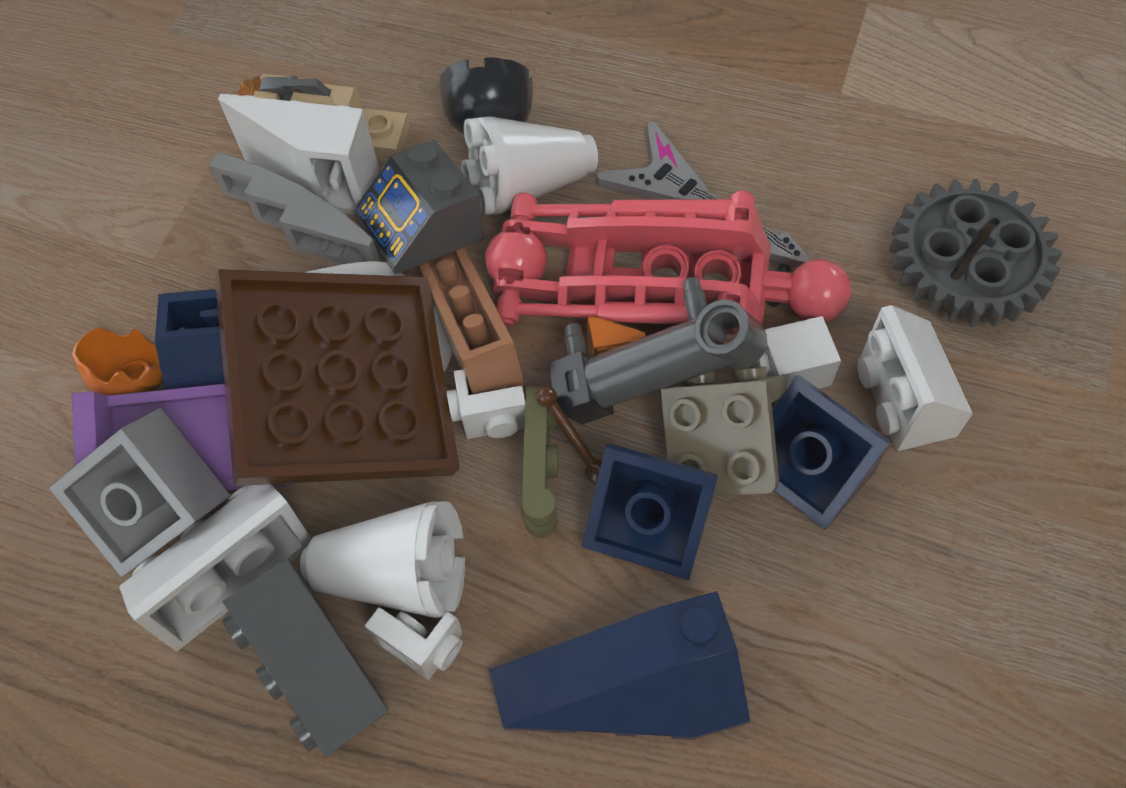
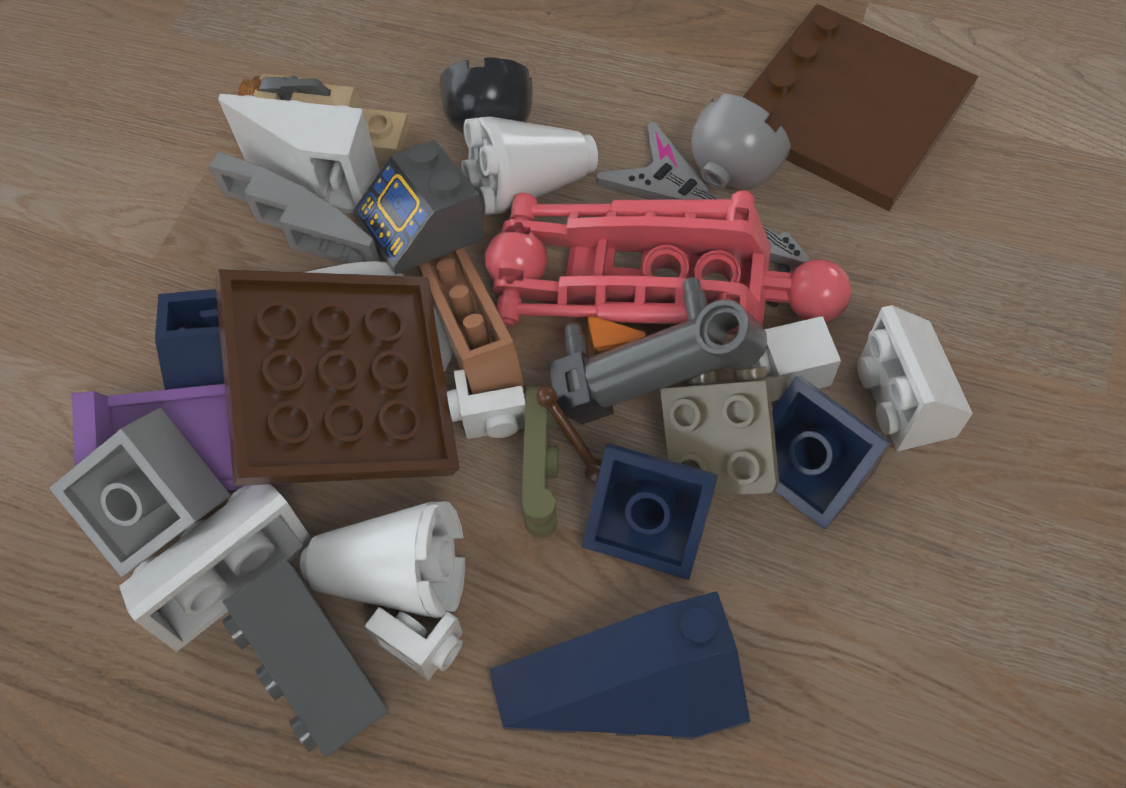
(117, 362): orange hair -> none
(736, 144): none -> light grey cylinder
(859, 104): none -> reddish brown plate
(943, 230): dark grey gear -> none

